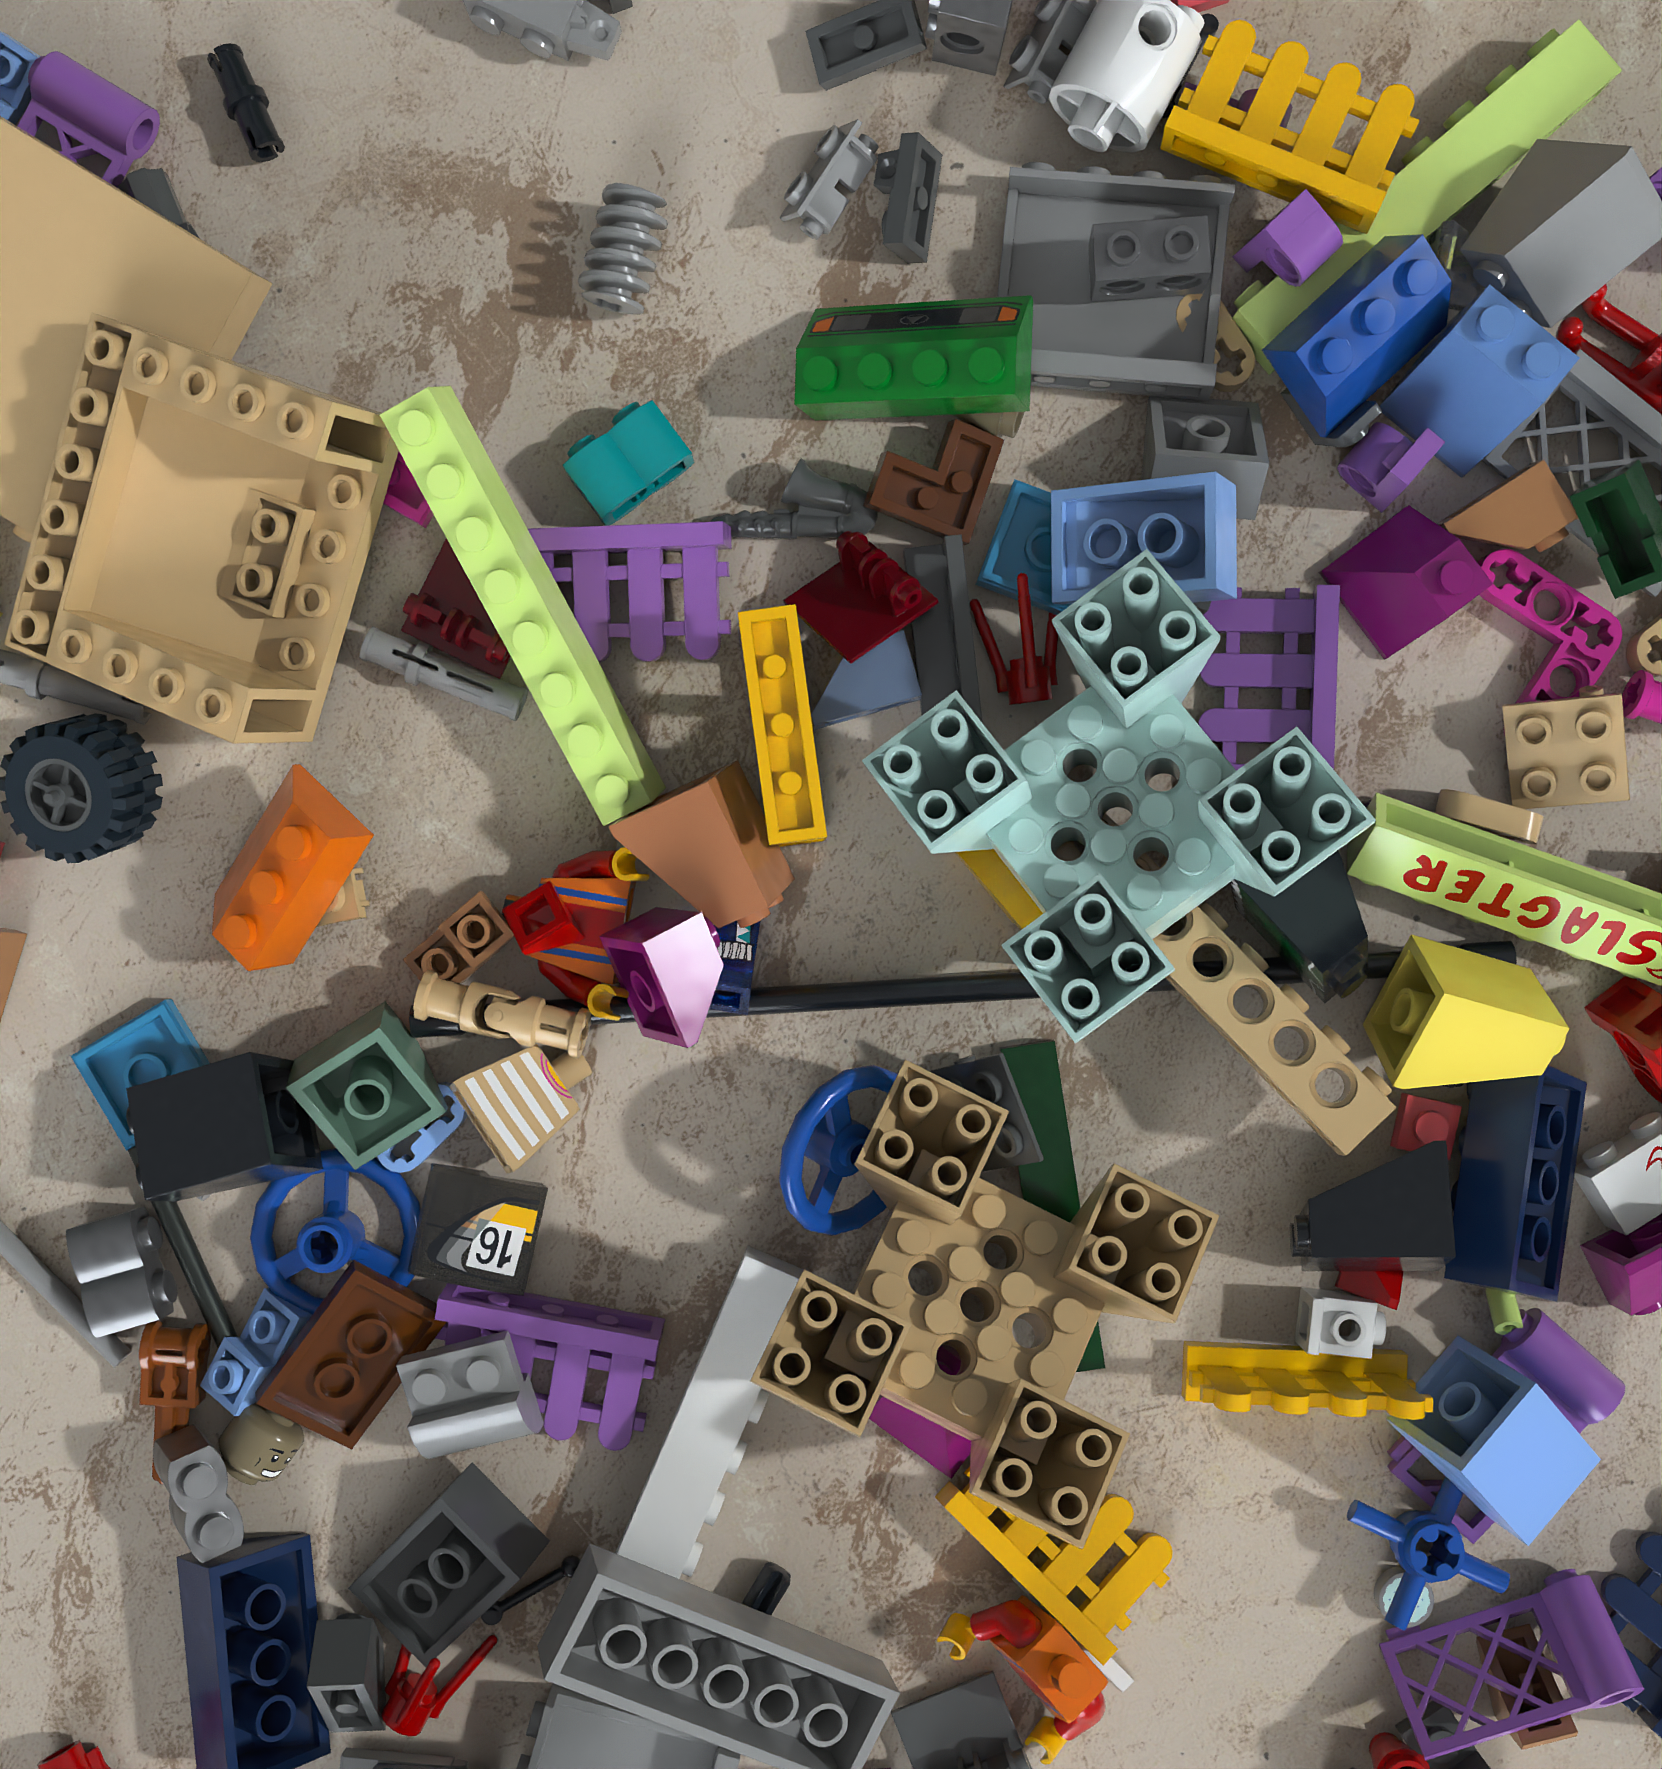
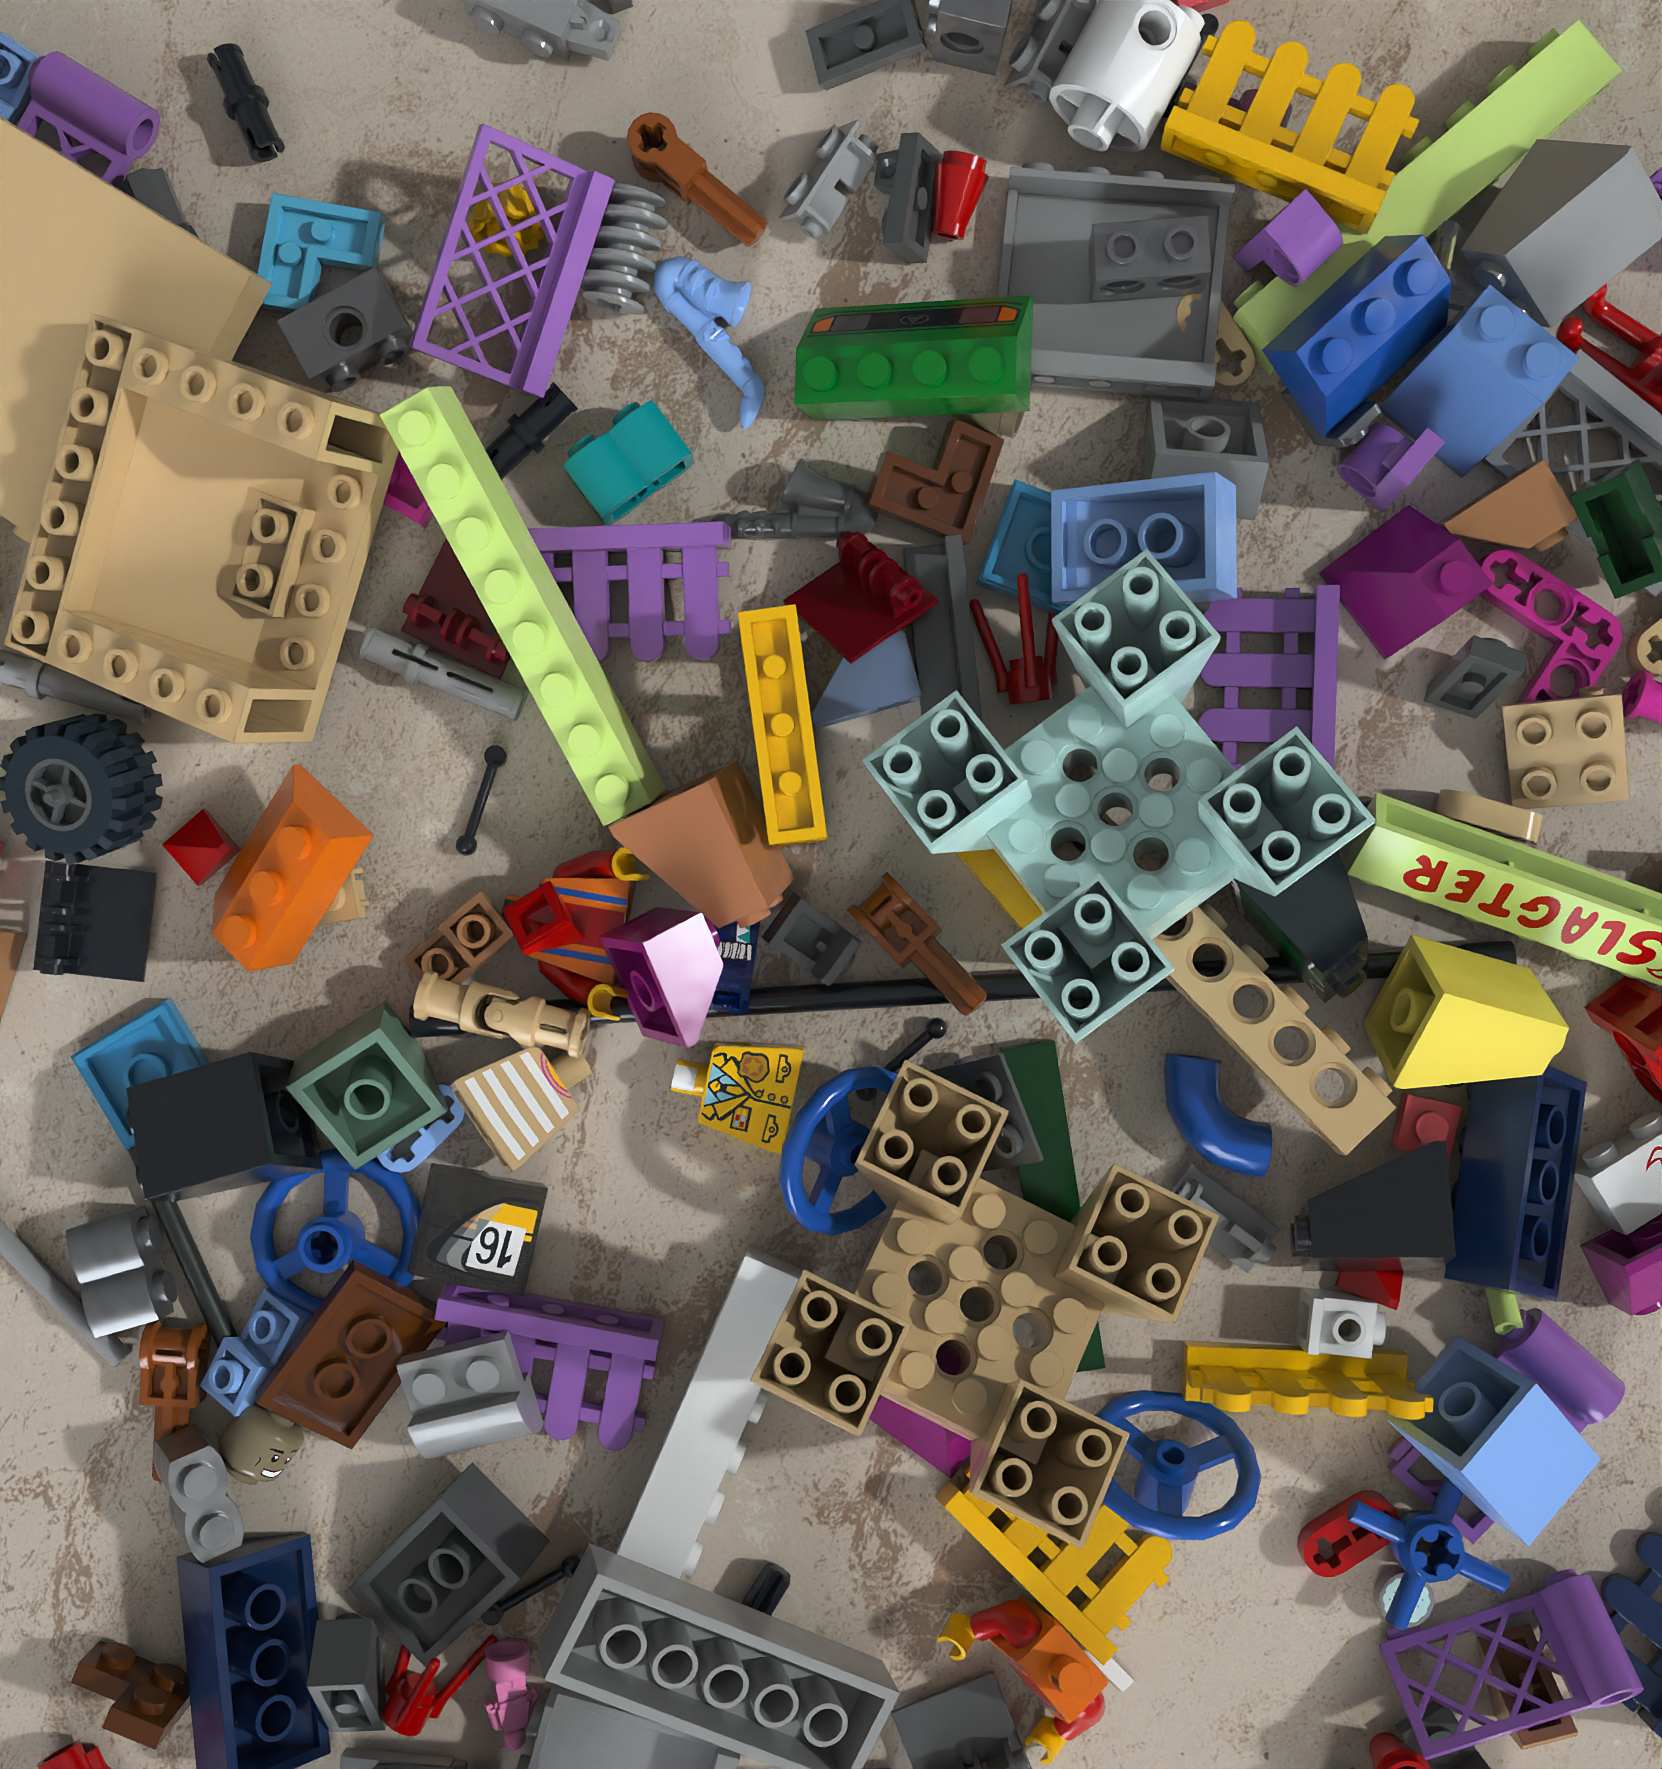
(94, 921): none -> black hinge
(145, 1693): none -> reddish brown plate
(201, 847): none -> red slope
(312, 233): none -> medium azure plate
(318, 326): none -> flat silver brick
(495, 758): none -> black hinge
(513, 1704): none -> bright pink piece
(516, 208): none -> yellow piece
(529, 430): none -> black pin
(558, 278): none -> medium lavender fence
(687, 176): none -> dark orange connector
(697, 300): none -> light blue piece
(744, 1090): none -> yellow torso
(812, 940): none -> dark grey bracket
(910, 936): none -> dark orange connector
(935, 1029): none -> black hinge
(957, 191): none -> red cone
(1171, 1469): none -> blue piece
(1208, 1123): none -> blue cylinder
(1240, 1231): none -> light grey hinge
(1350, 1541): none -> red beam
(1476, 676): none -> dark grey hinge

